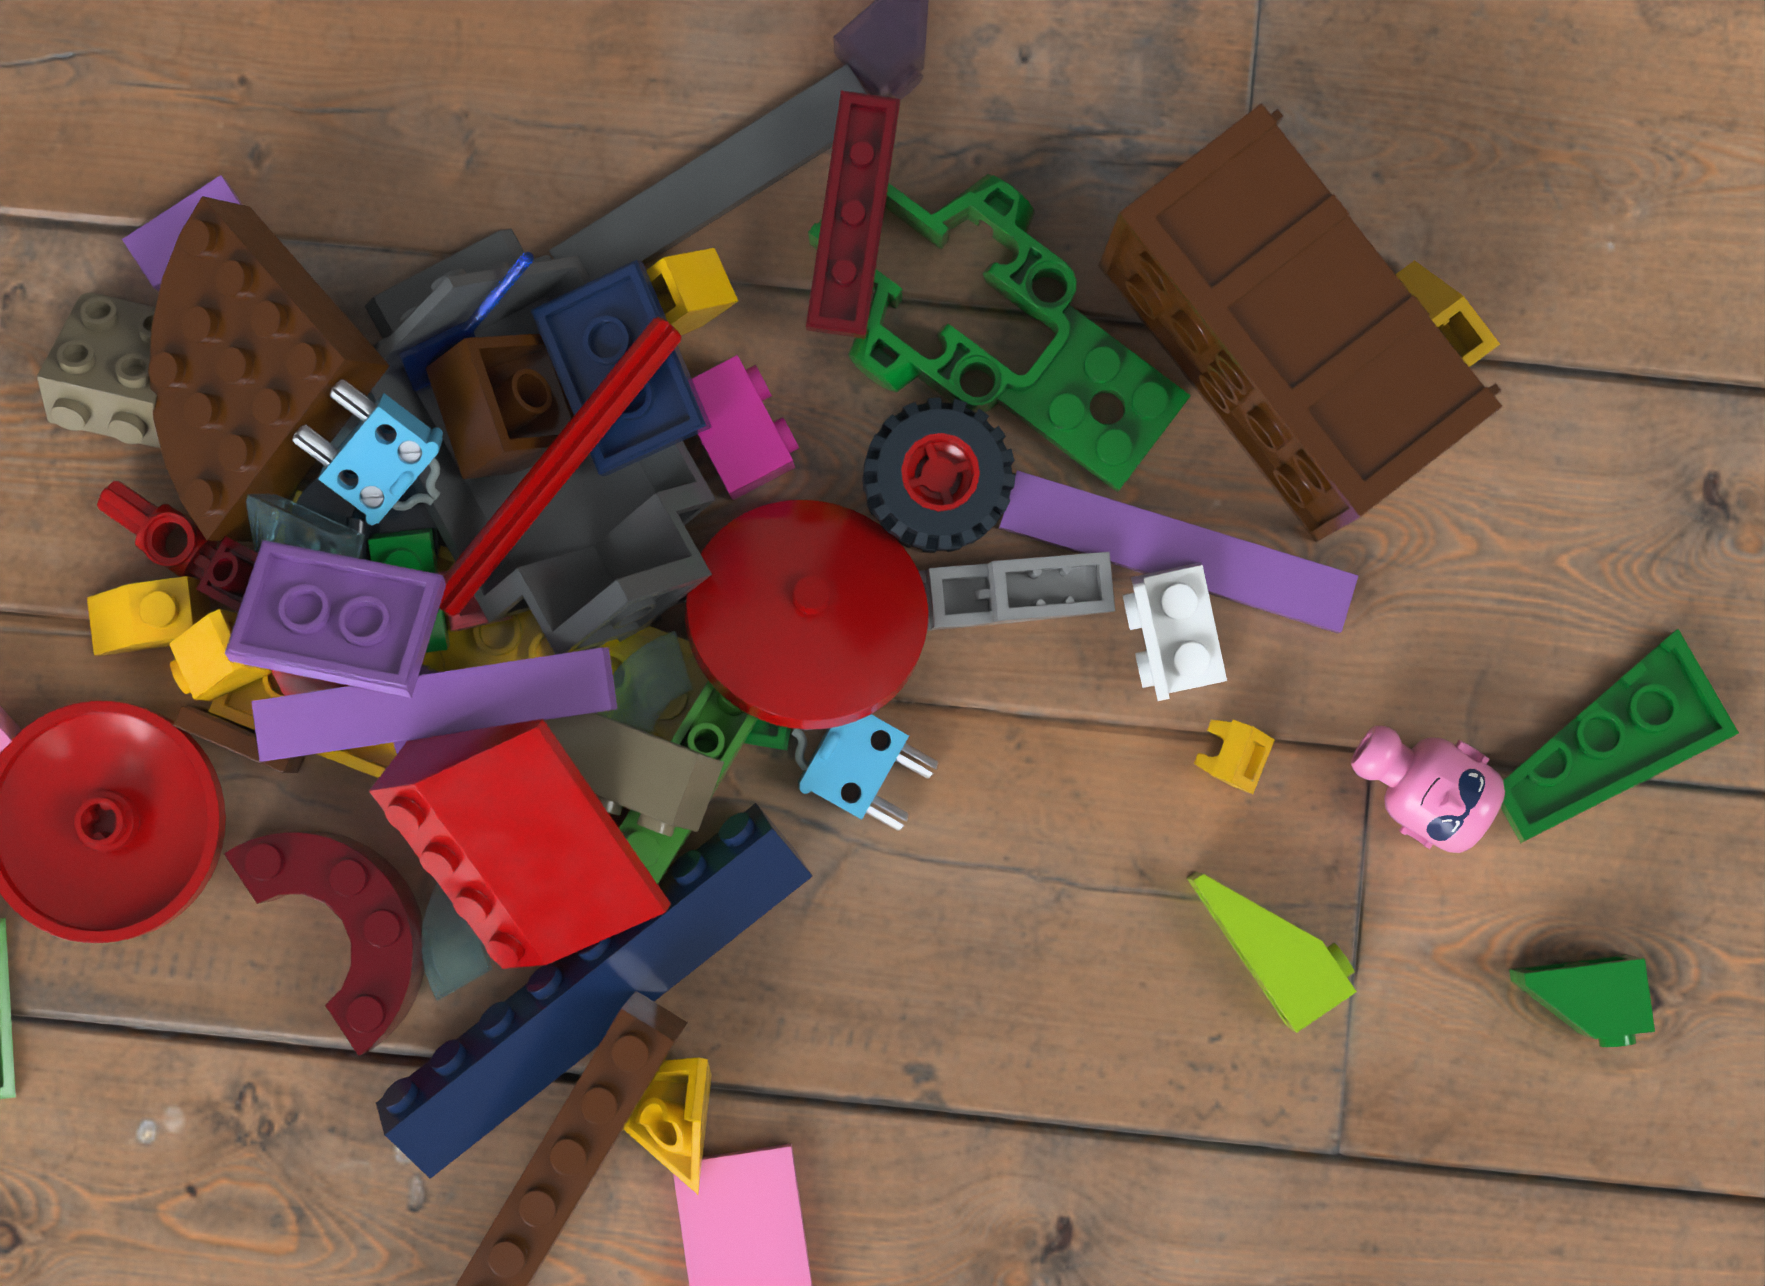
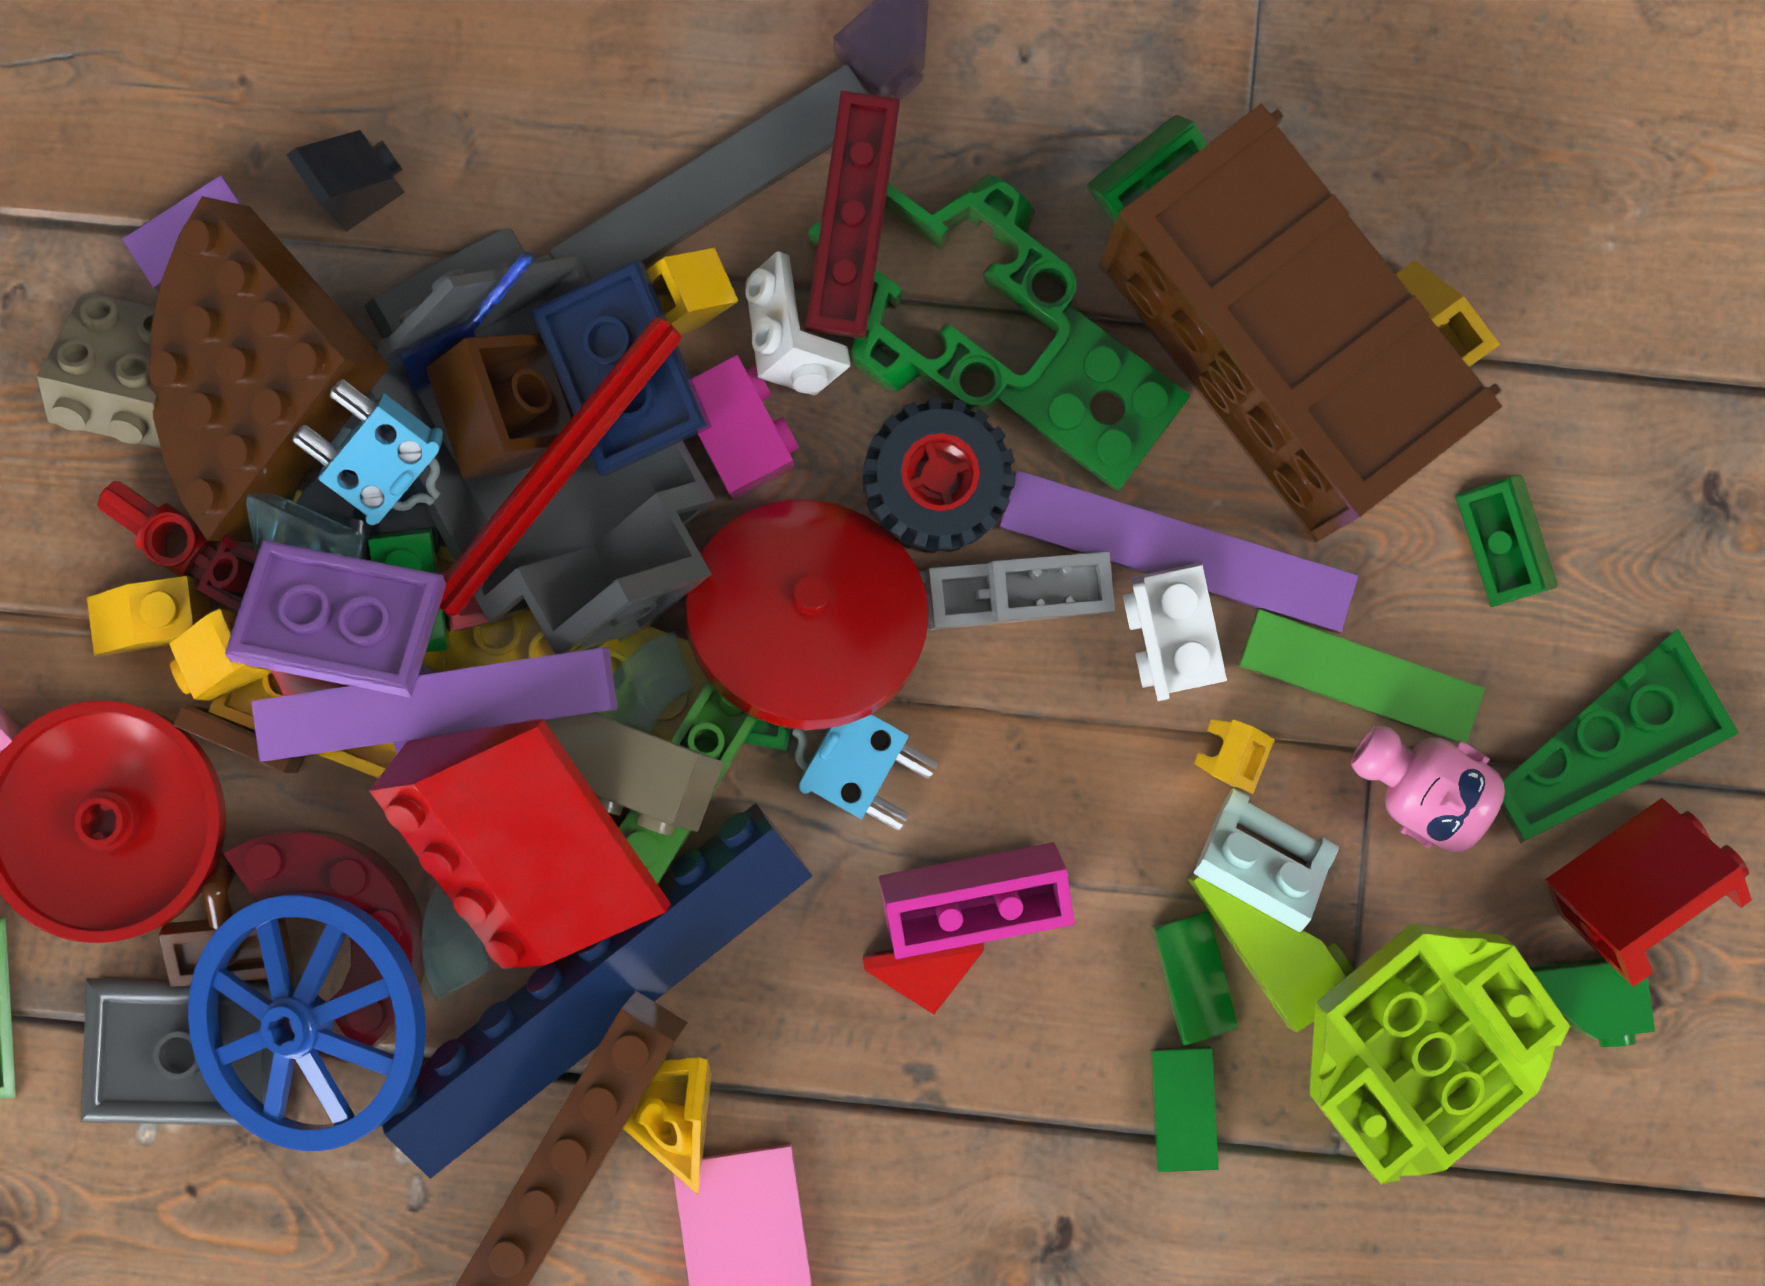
(143, 1060): none -> dark grey piece
(186, 940): none -> reddish brown plate
(310, 1022): none -> blue wheel
(349, 176): none -> black slope
(780, 348): none -> white bracket
(923, 977): none -> red slope
(976, 900): none -> dark pink brick
(1146, 164): none -> green slope
(1184, 1109): none -> green tile
(1194, 977): none -> green slope
(1260, 872): none -> light aqua plate
(1361, 677): none -> bright green tile
(1431, 1048): none -> lime piece
(1506, 540): none -> green slope
(1645, 885): none -> red panel

